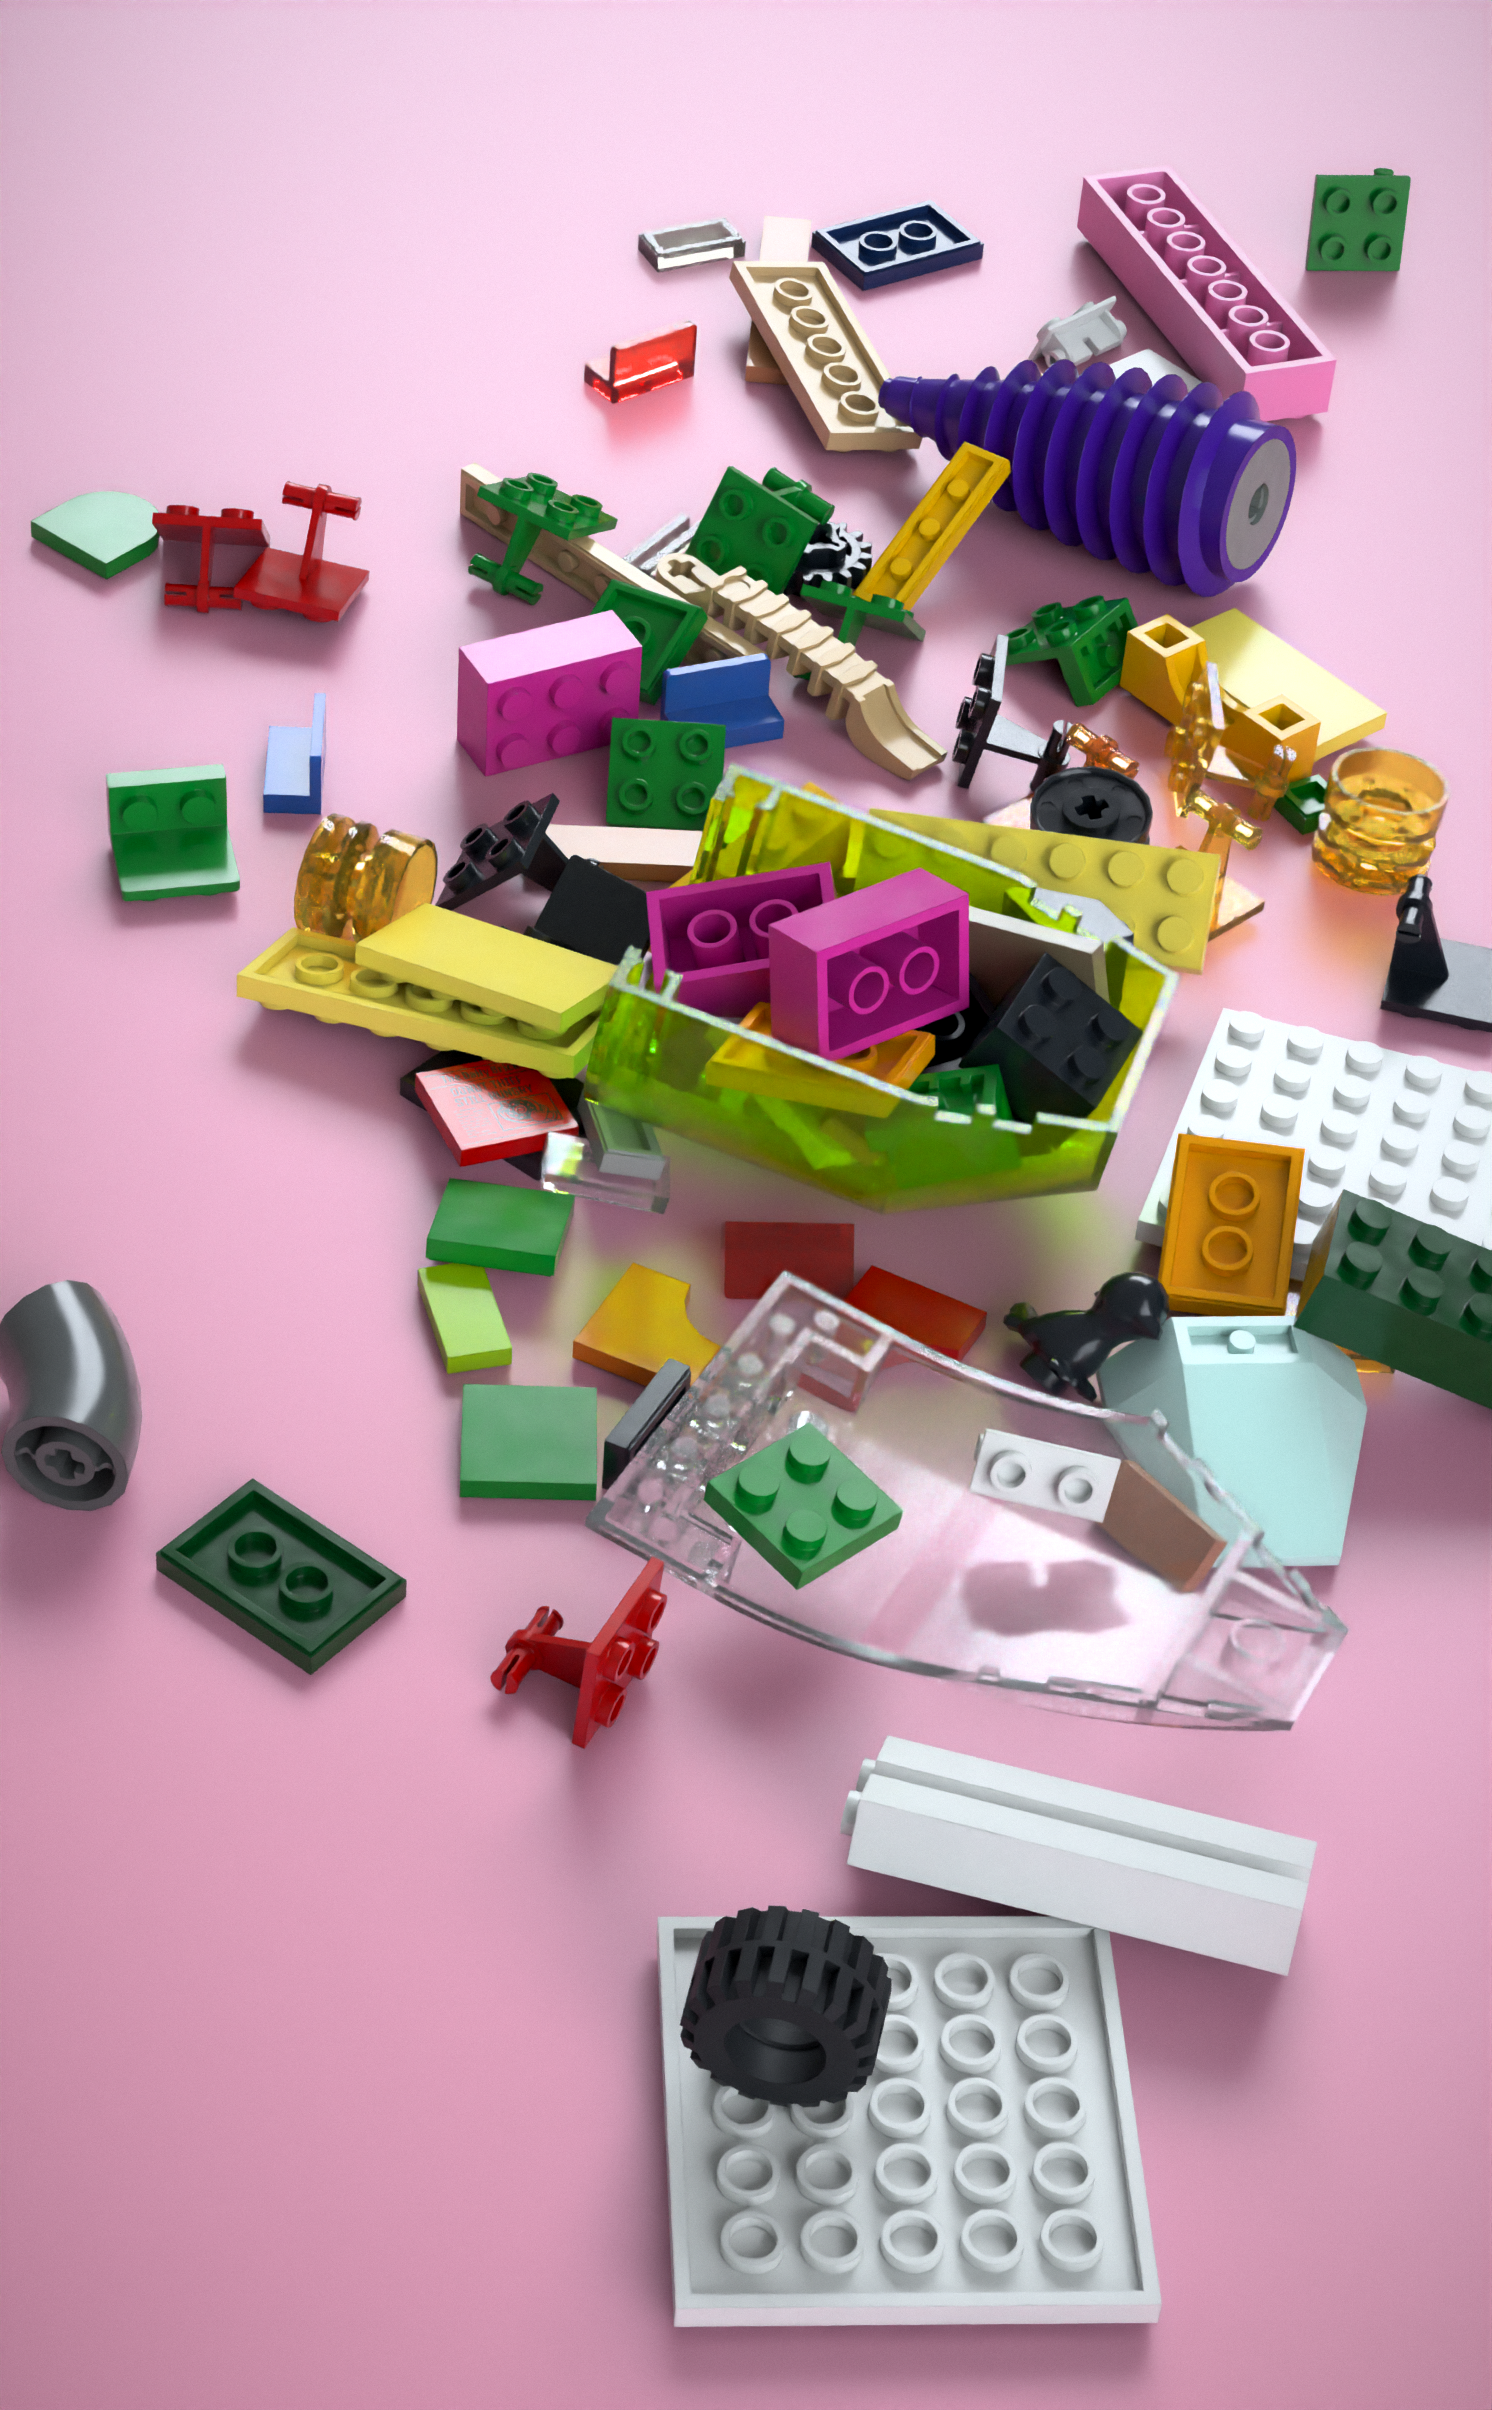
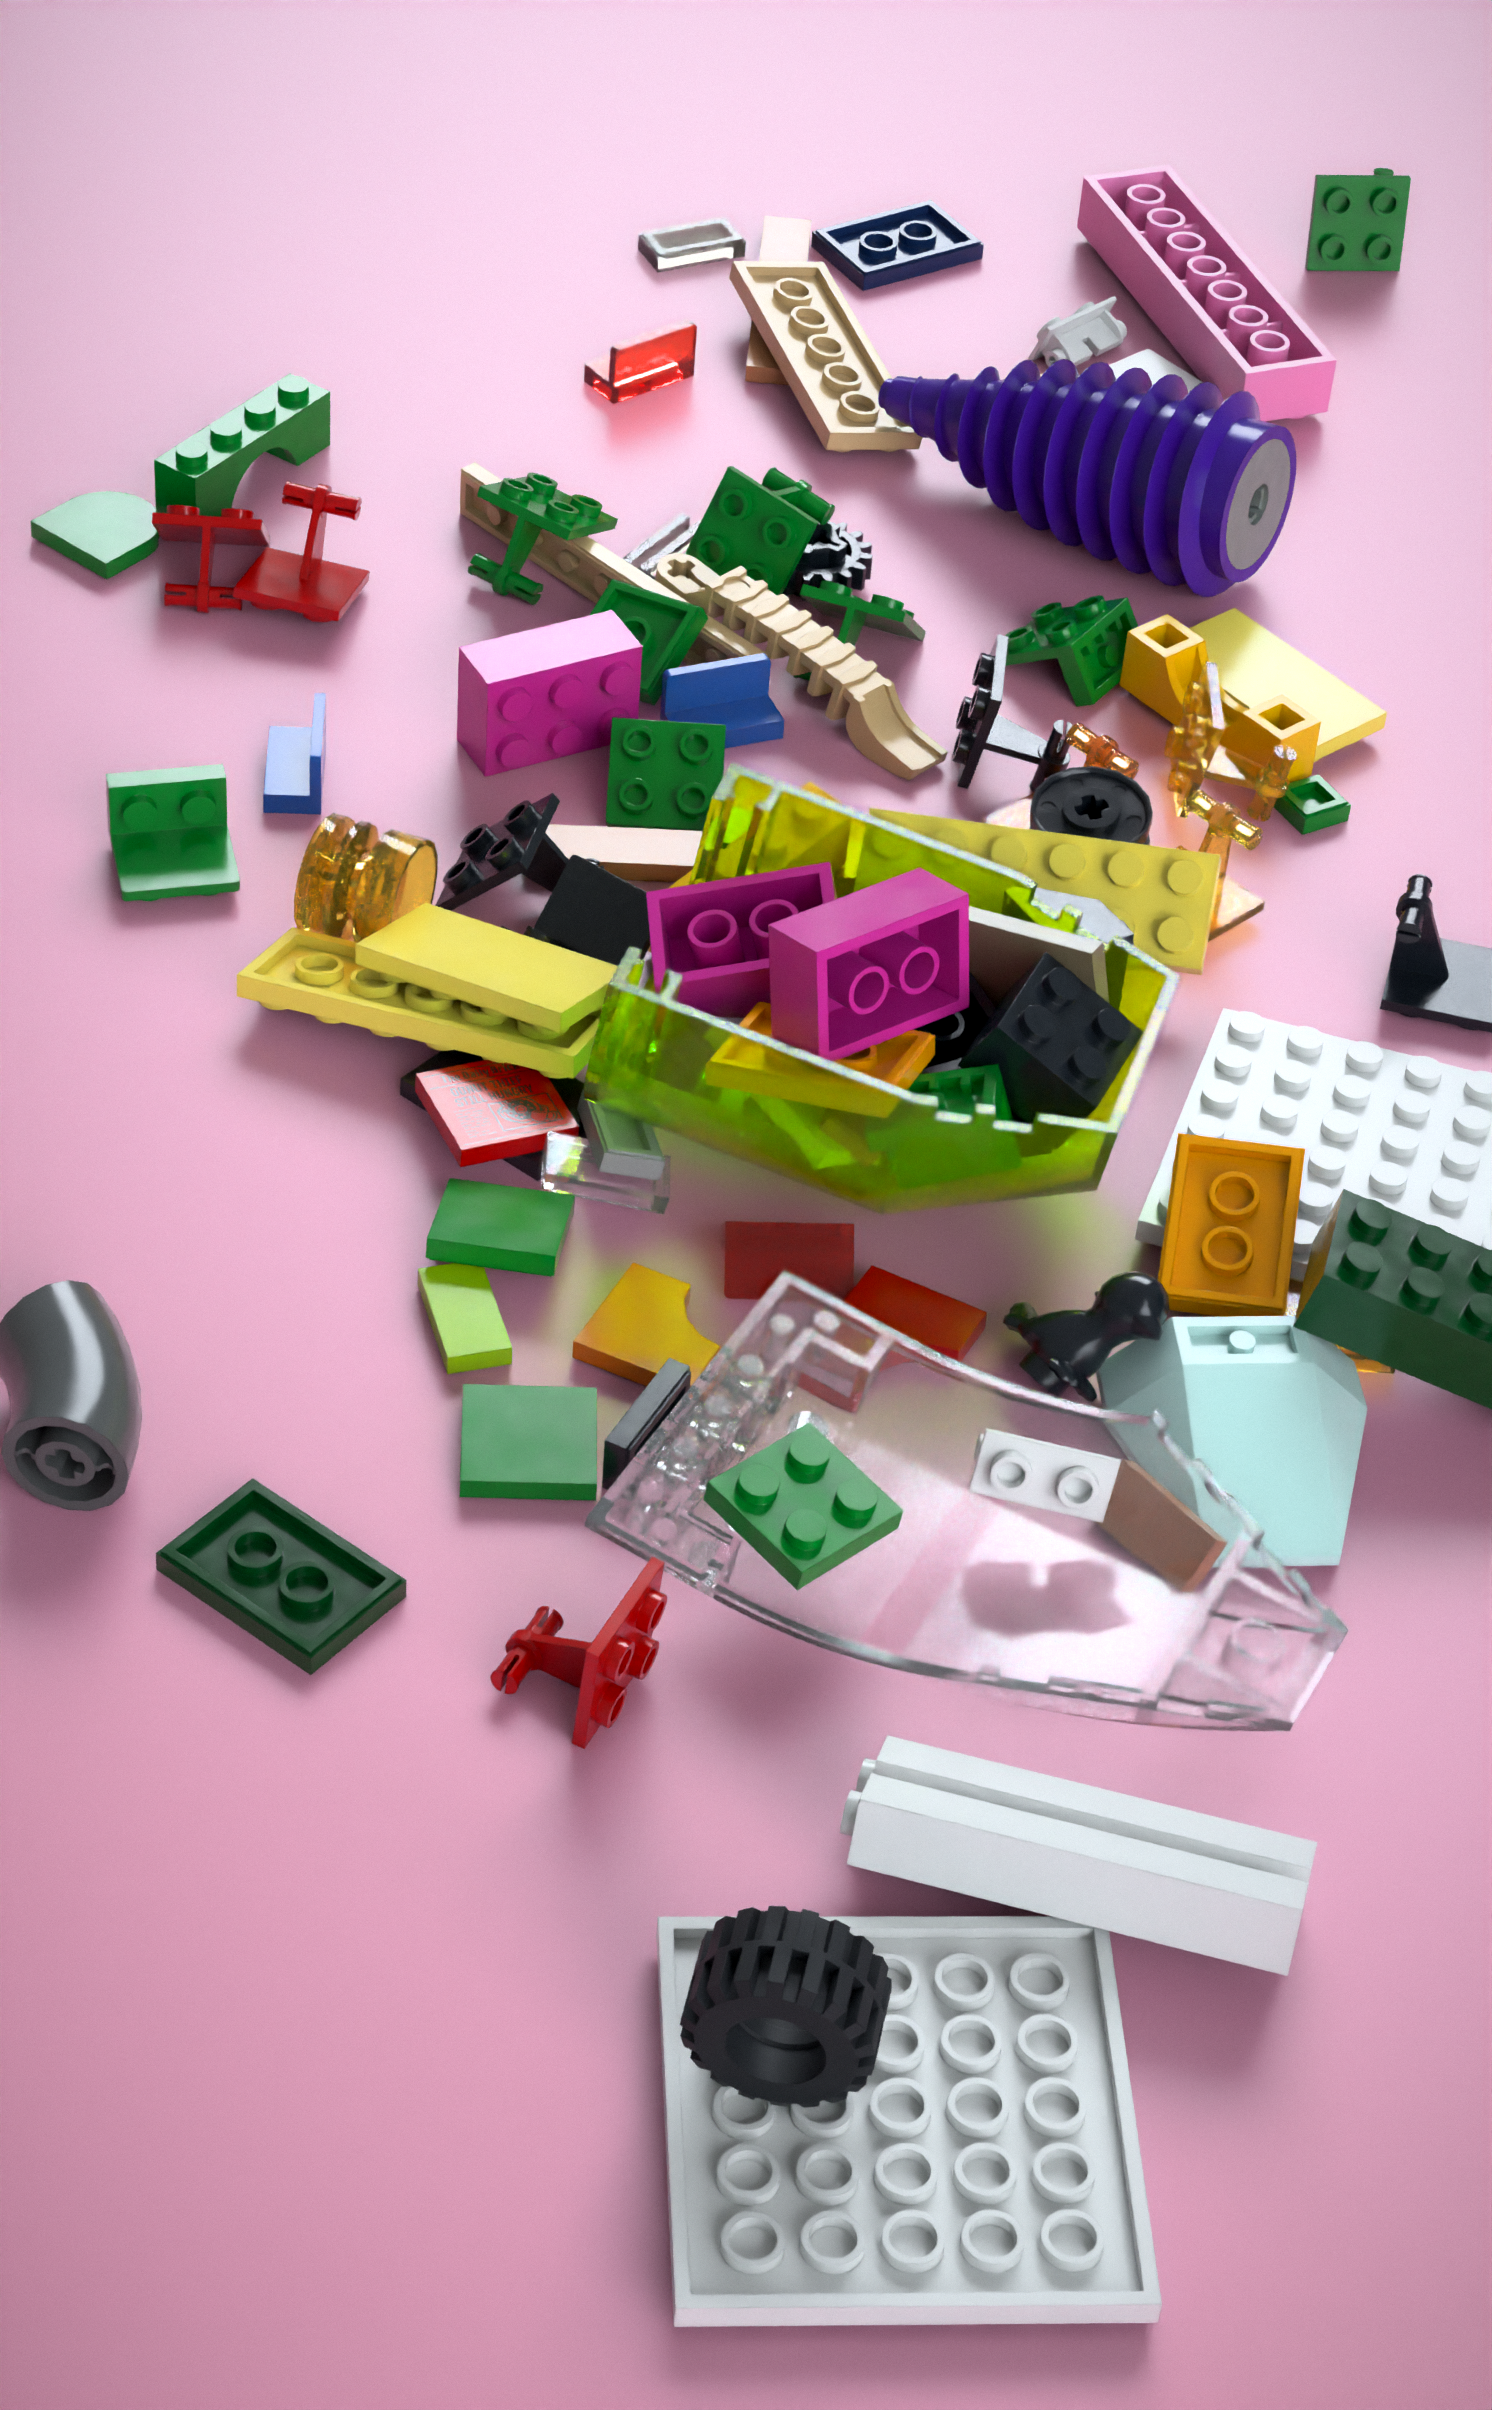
(206, 468): none -> green arch
(936, 526): yellow tile -> none
(1379, 820): clear yellow wheel -> none

